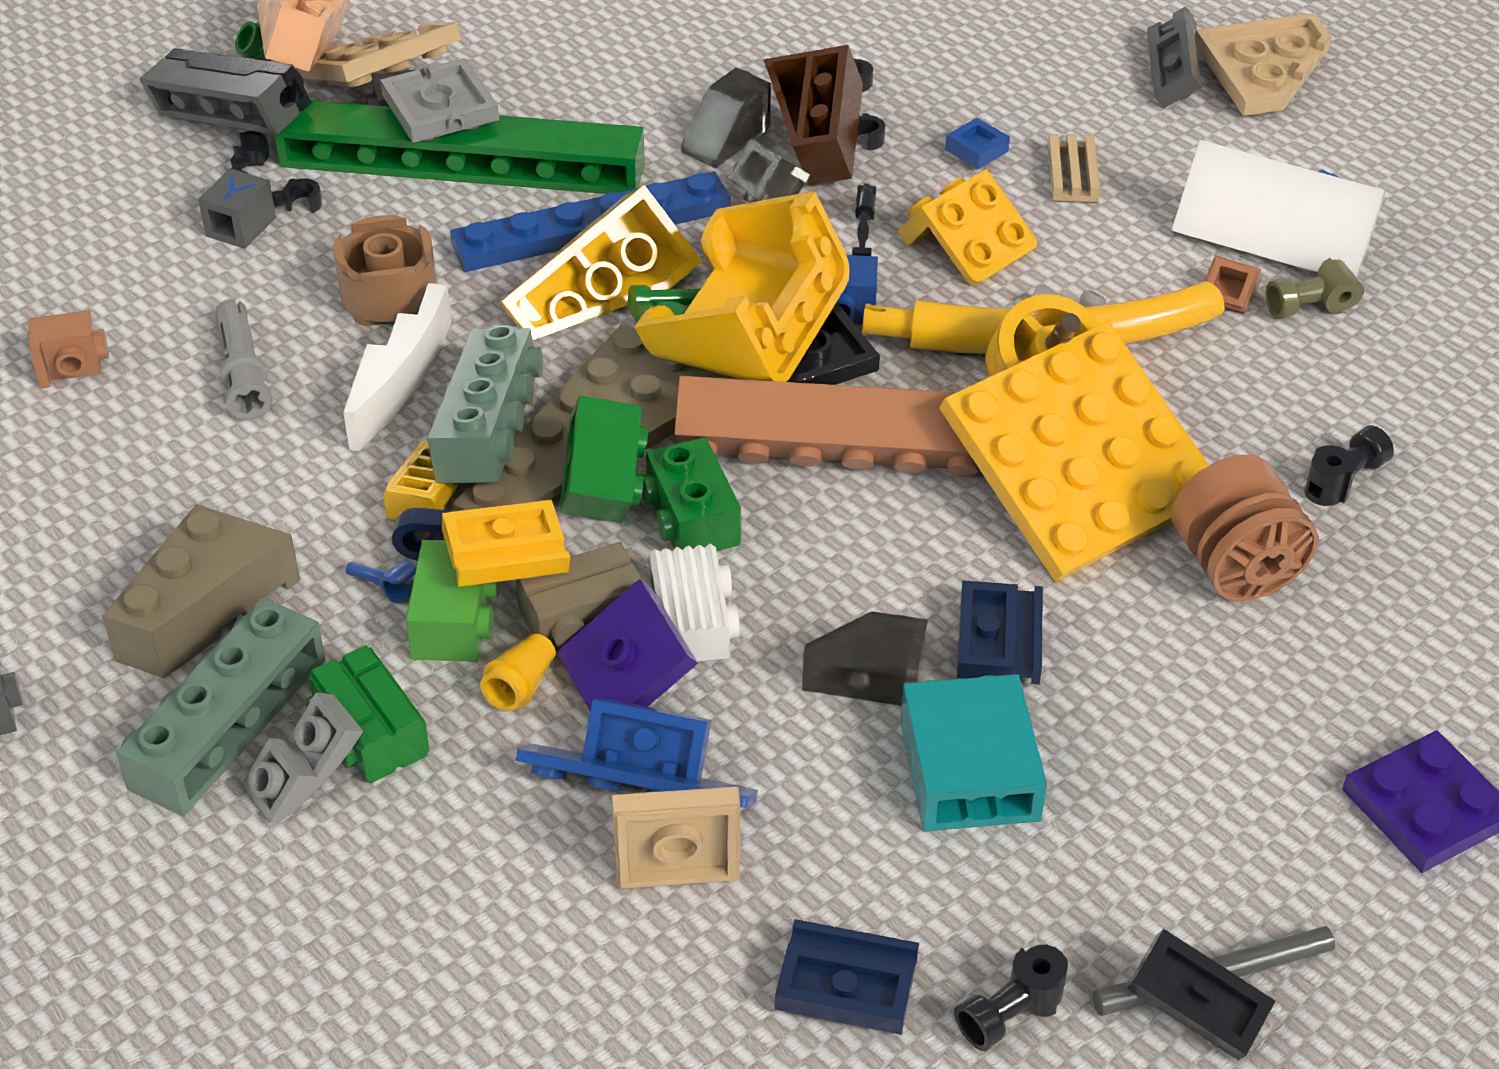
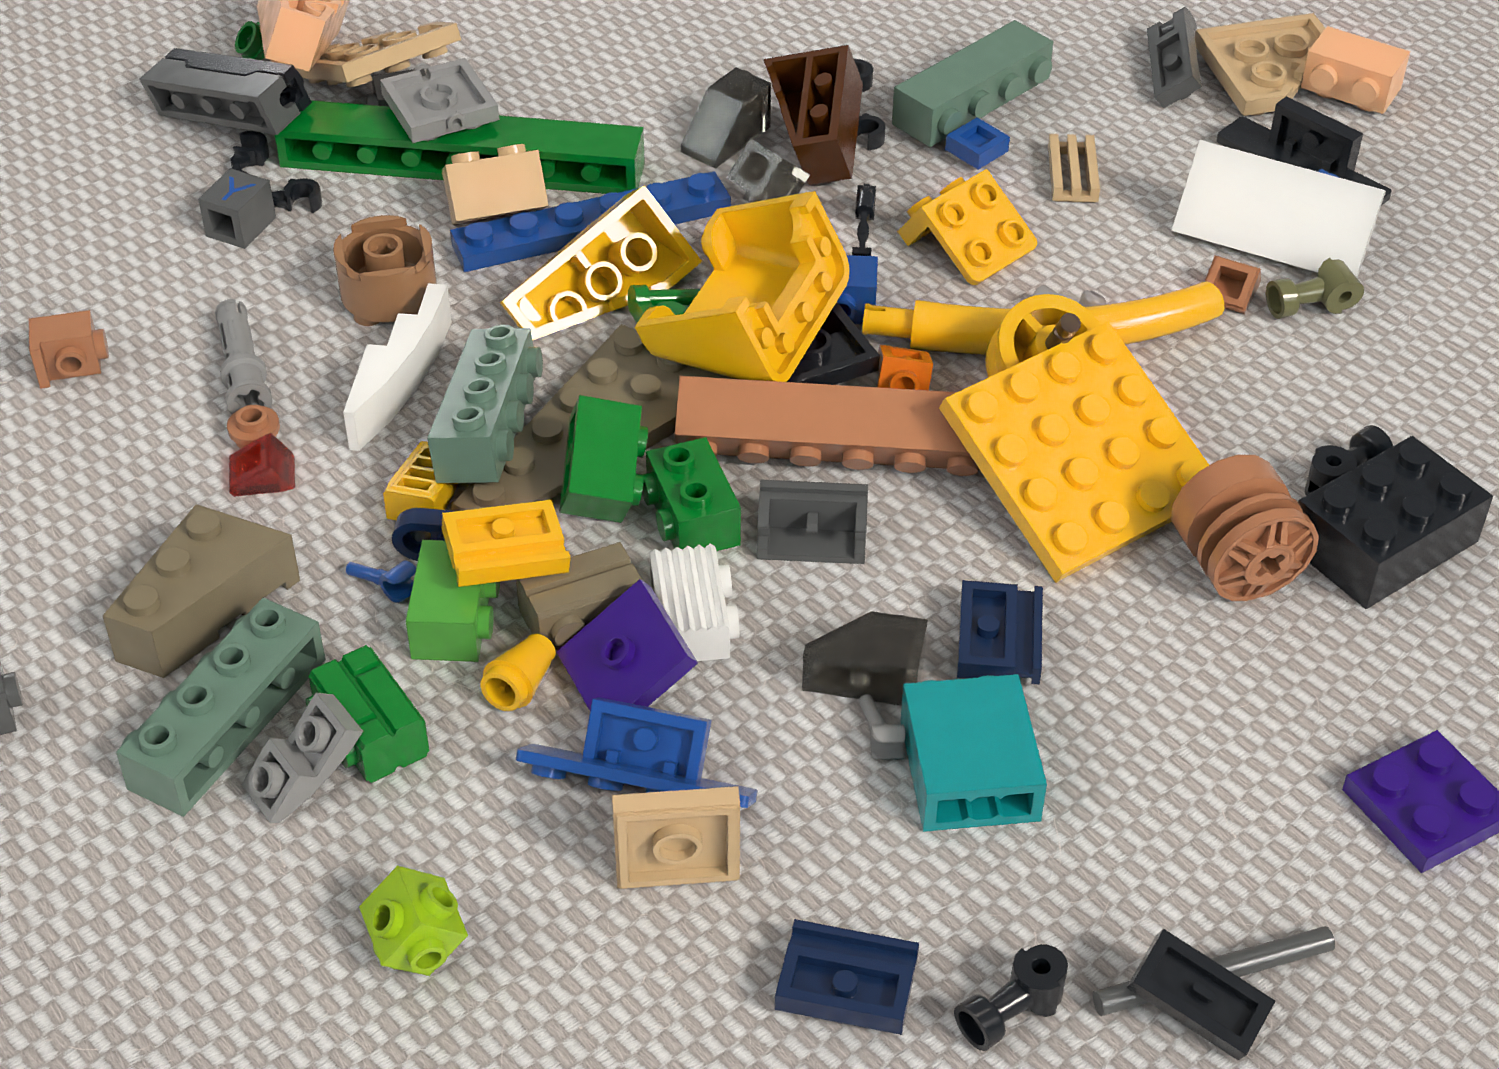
(251, 424): none -> nougat plate
(261, 468): none -> clear red slope
(413, 921): none -> lime brick
(494, 185): none -> tan brick
(812, 521): none -> dark grey hinge
(885, 739): none -> light grey hand
(904, 368): none -> orange bracket
(972, 82): none -> sand green brick
(1301, 139): none -> black bracket
(1355, 70): none -> light nougat brick
(1393, 520): none -> black brick

